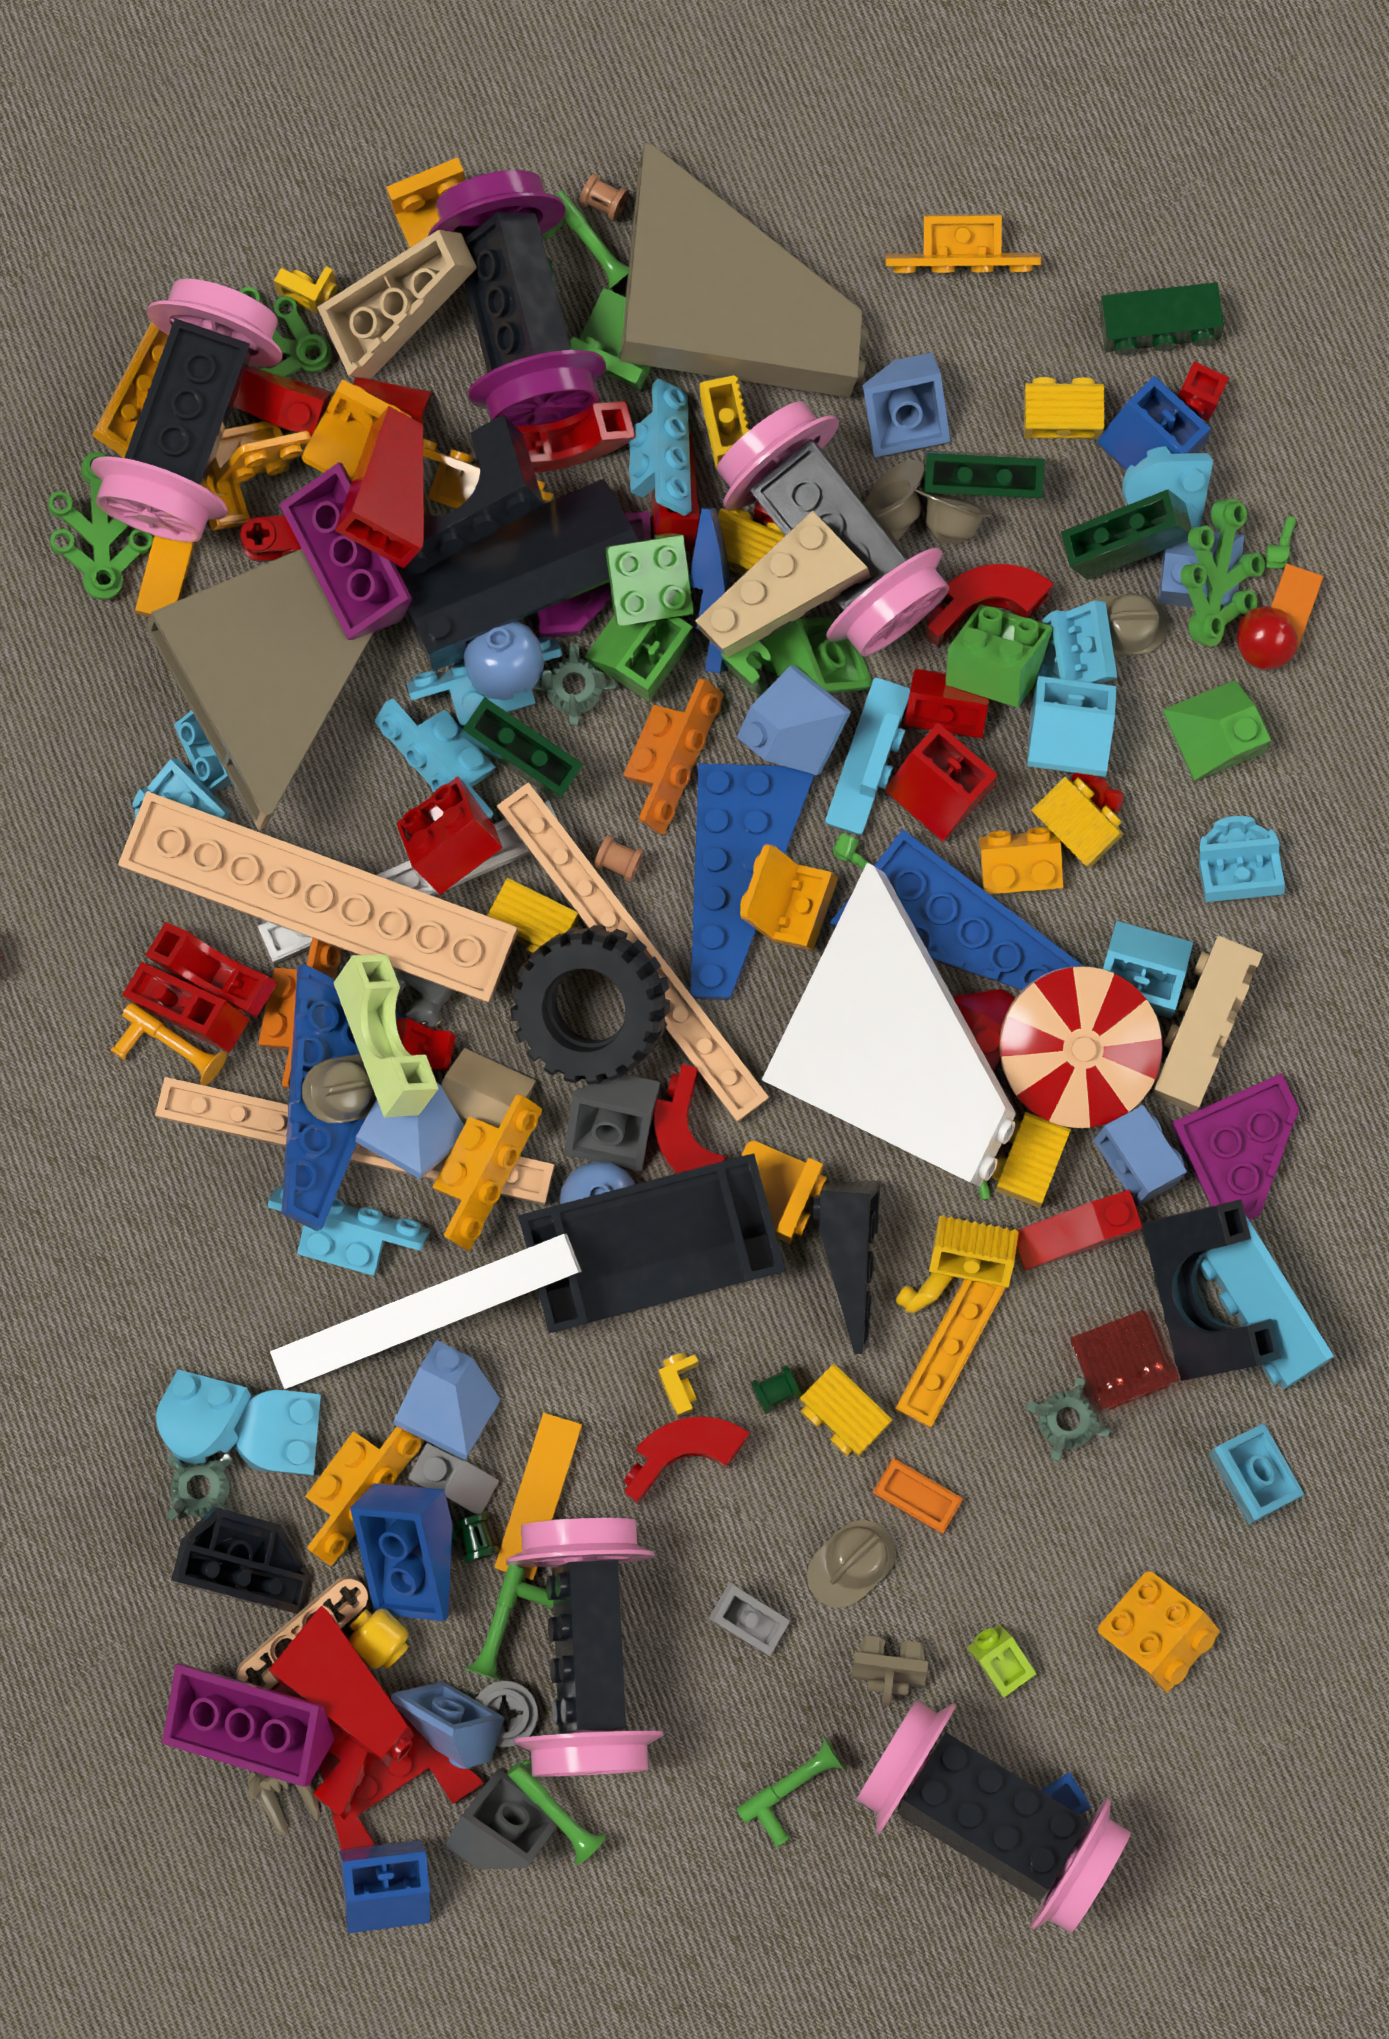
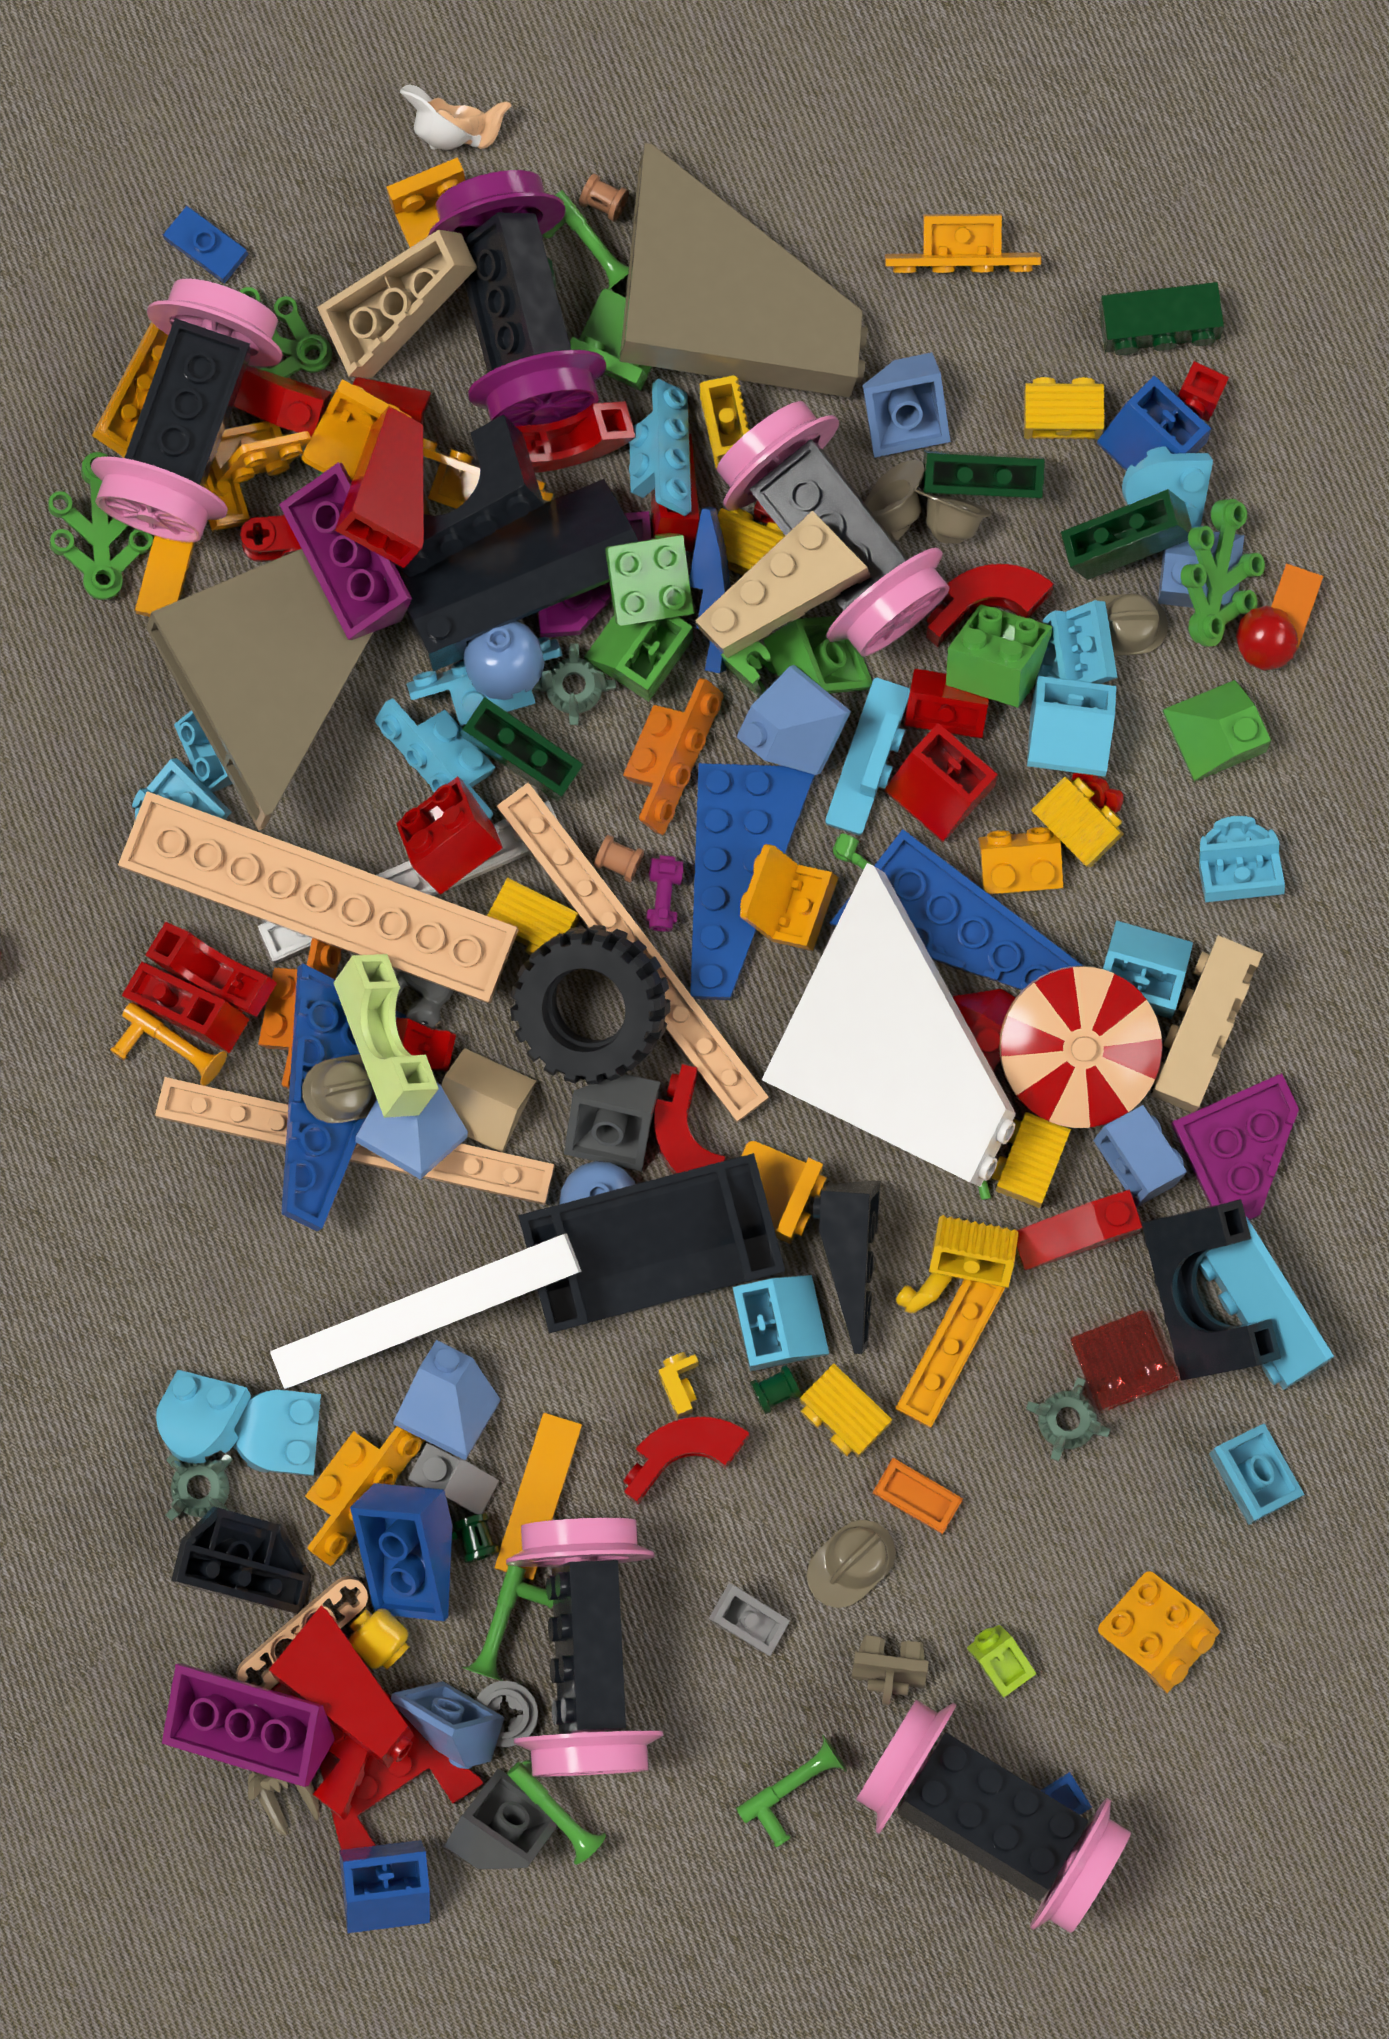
(205, 244): none -> blue plate
(303, 291): yellow bracket -> none
(355, 1235): medium azure bracket -> none
(450, 125): none -> hair
(481, 1167): light orange bracket -> none
(666, 873): none -> magenta bar
(780, 1321): none -> medium azure slope
(1278, 554): bright green hand -> none

